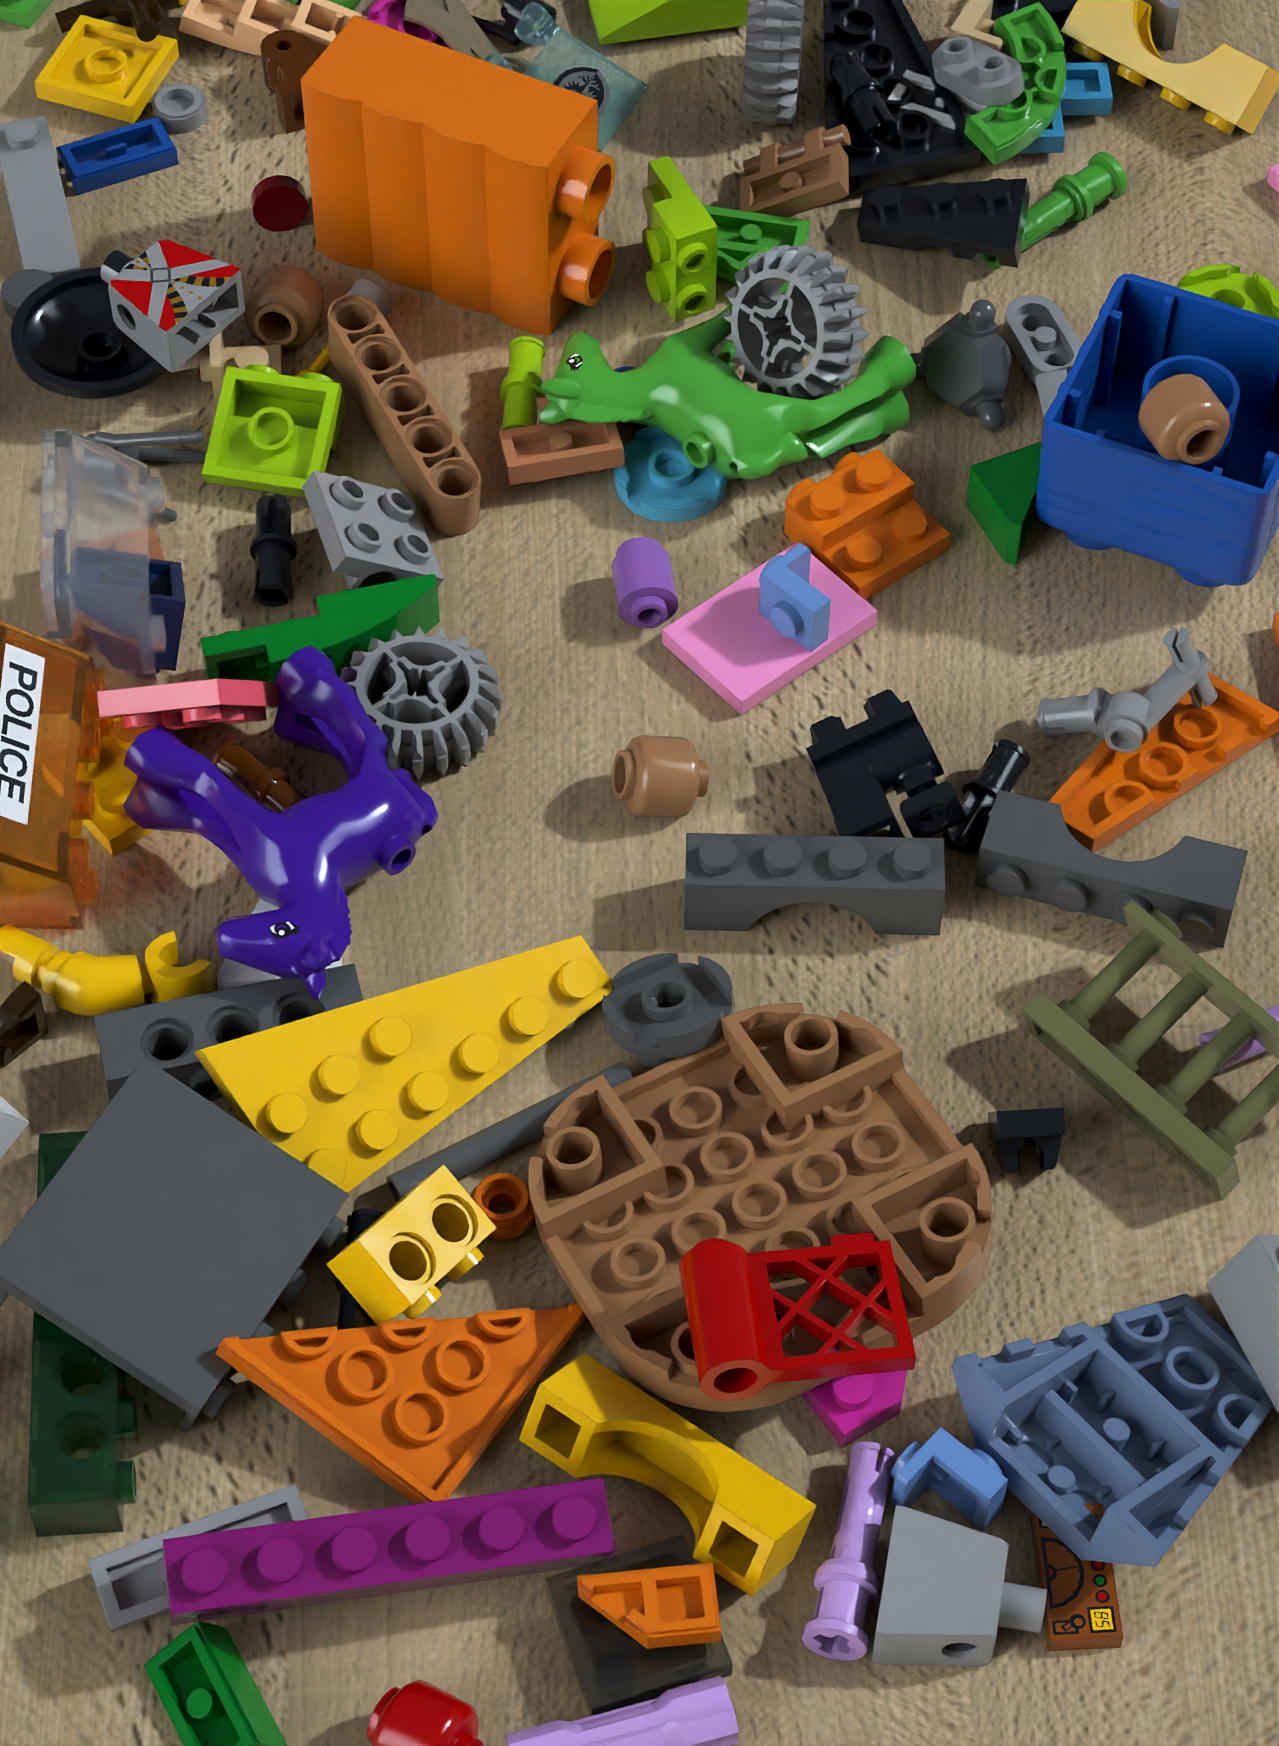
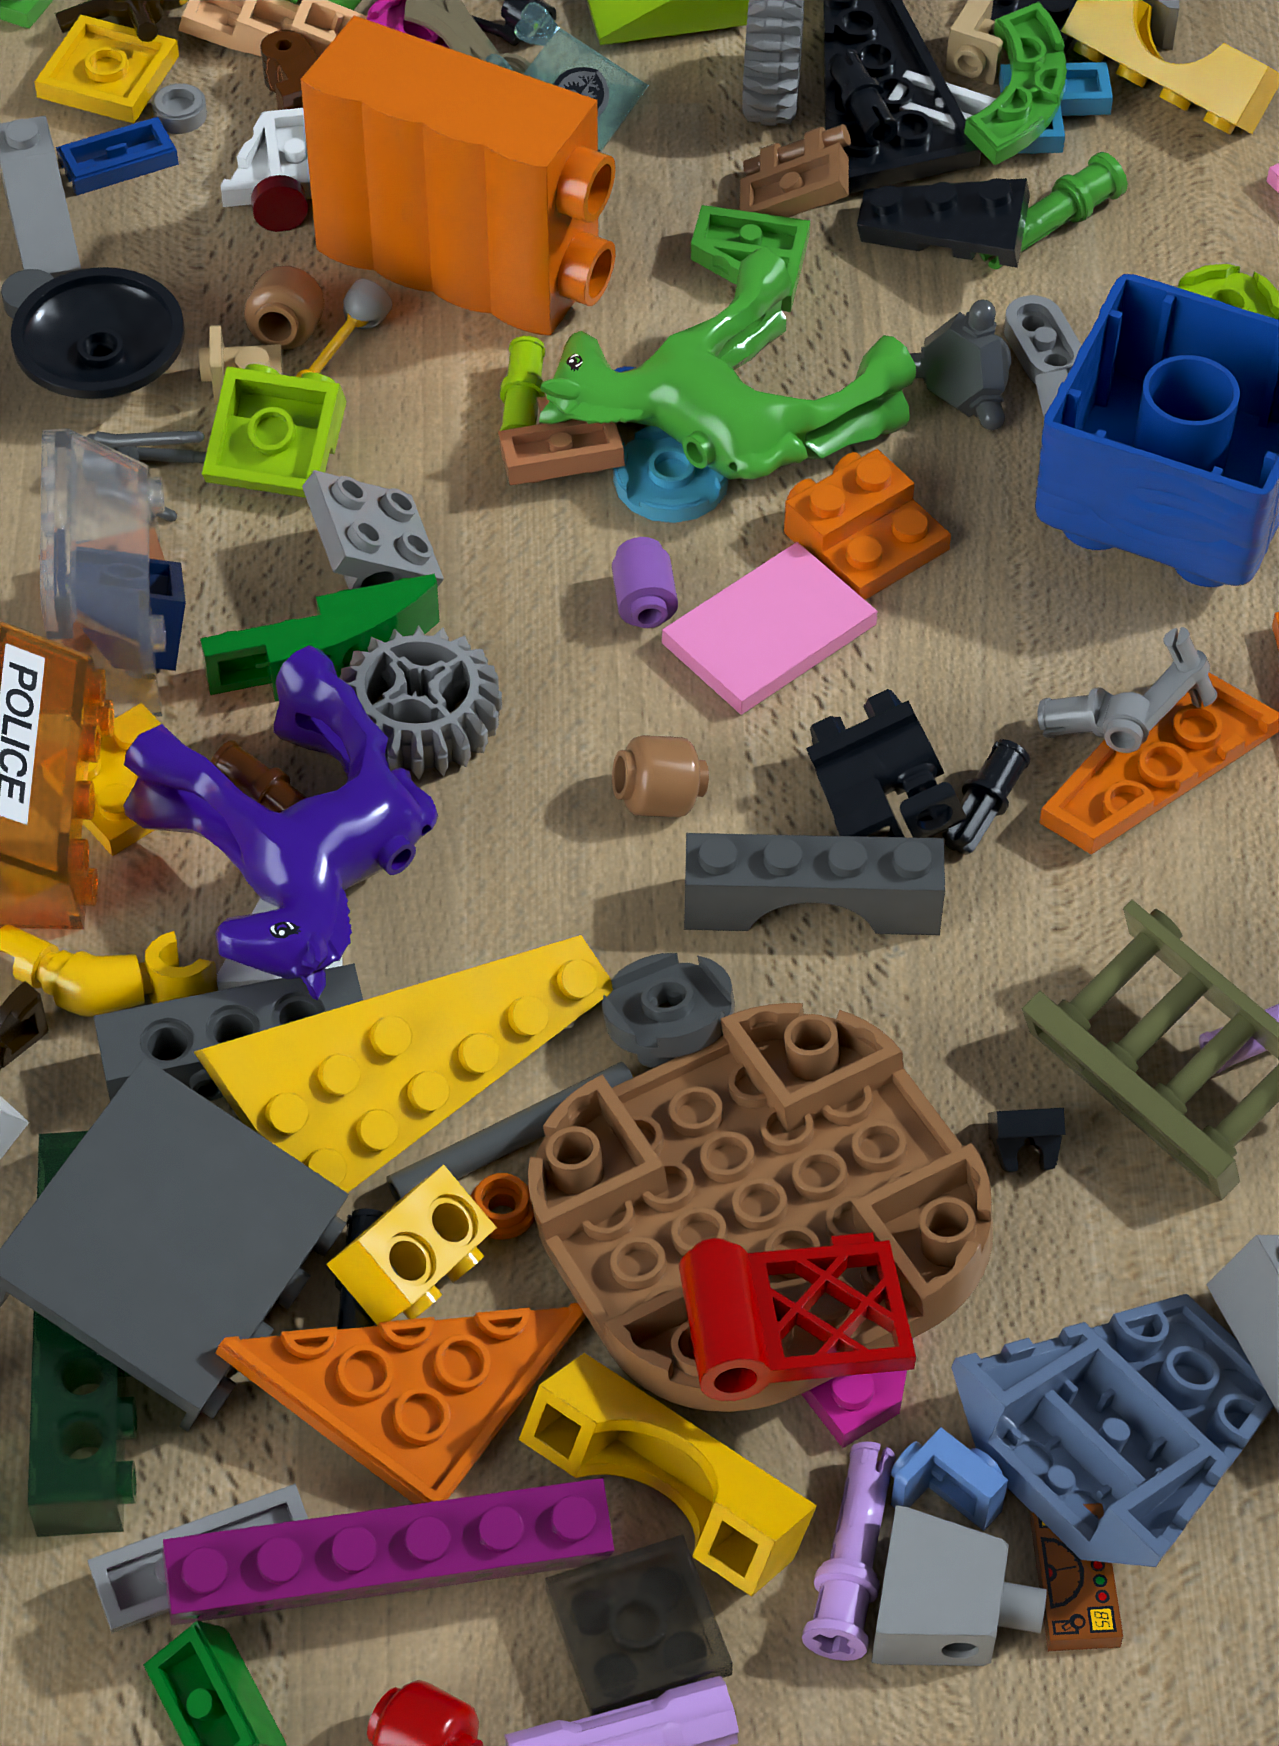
(172, 299): light grey torso -> none
(190, 703): coral plate -> none
(273, 551): black axle -> none
(274, 149): none -> white wing
(404, 415): medium nougat beam -> none
(658, 1603): orange tile -> none
(679, 243): lime plate -> none
(791, 602): medium blue bracket -> none
(812, 316): light grey gear -> none
(977, 71): light grey plate -> none
(1004, 498): green slope -> none
(1037, 858): dark grey arch -> none
(1184, 419): medium nougat head -> none

